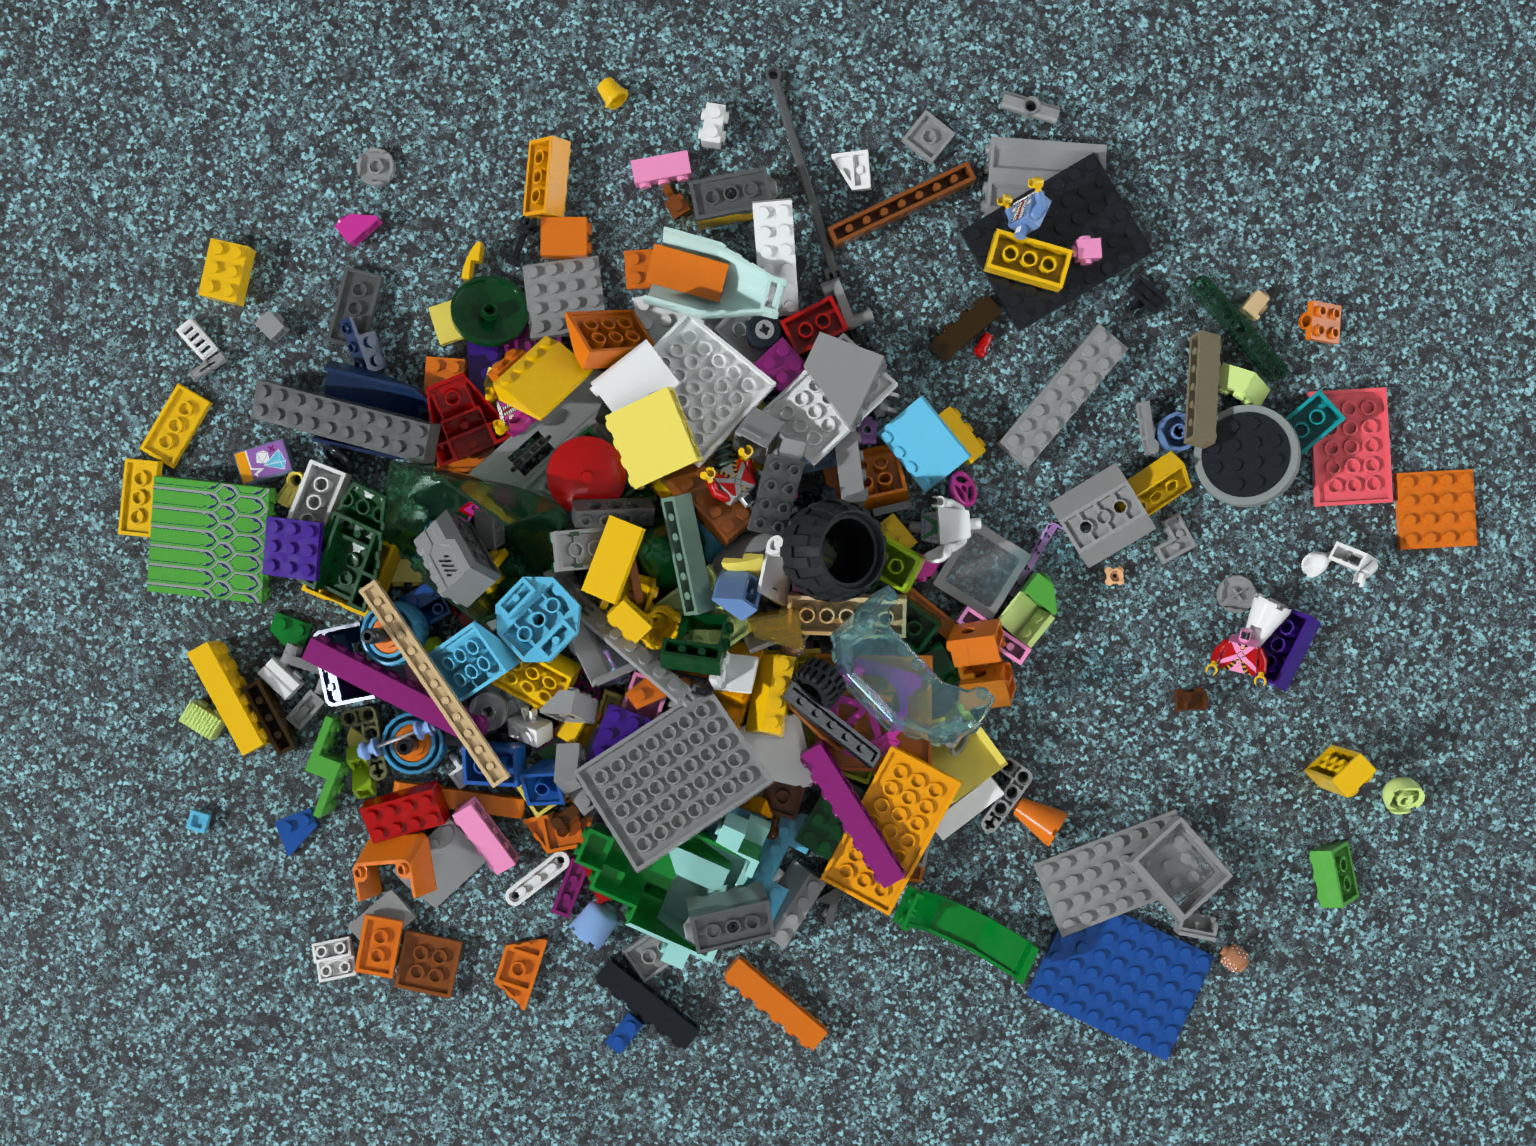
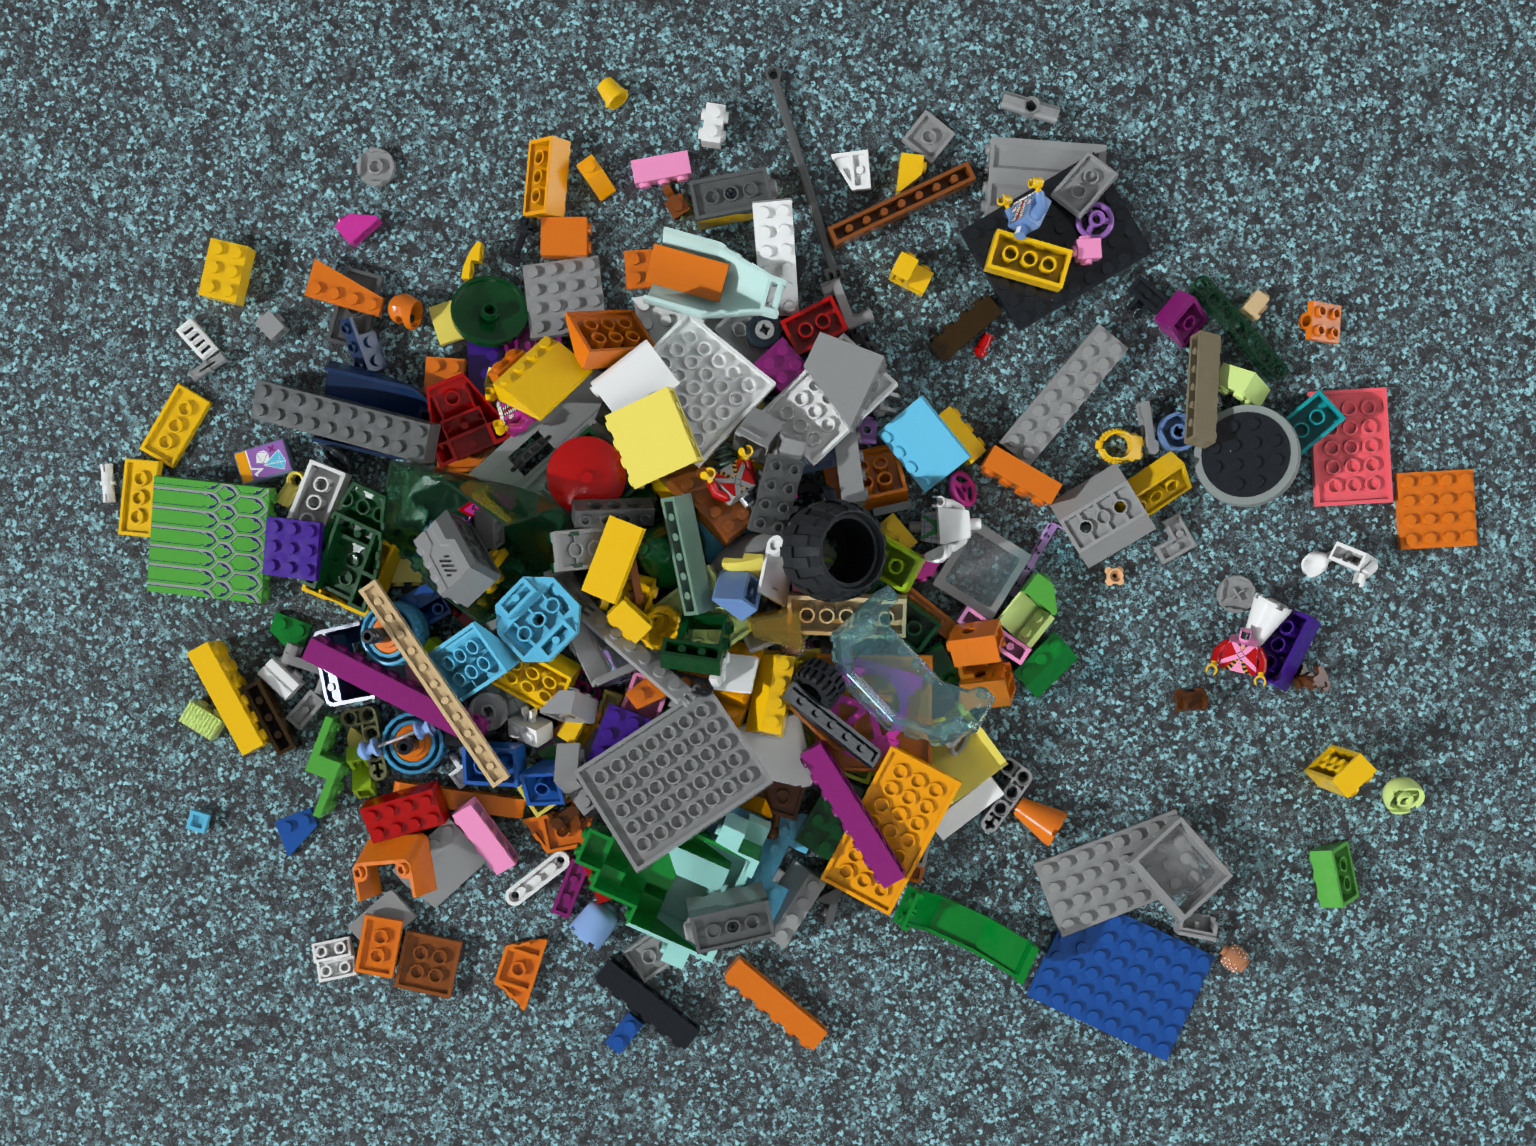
(107, 483): none -> white pin
(334, 288): none -> orange wing
(402, 306): none -> orange helmet
(596, 177): none -> light orange slope
(910, 171): none -> yellow slope
(910, 274): none -> yellow brick
(1019, 476): none -> orange brick
(1044, 664): none -> green slope
(1084, 185): none -> light grey tile
(1101, 220): none -> medium lavender piece
(1133, 451): none -> yellow piece
(1181, 317): none -> magenta slope
(1311, 681): none -> reddish brown piece

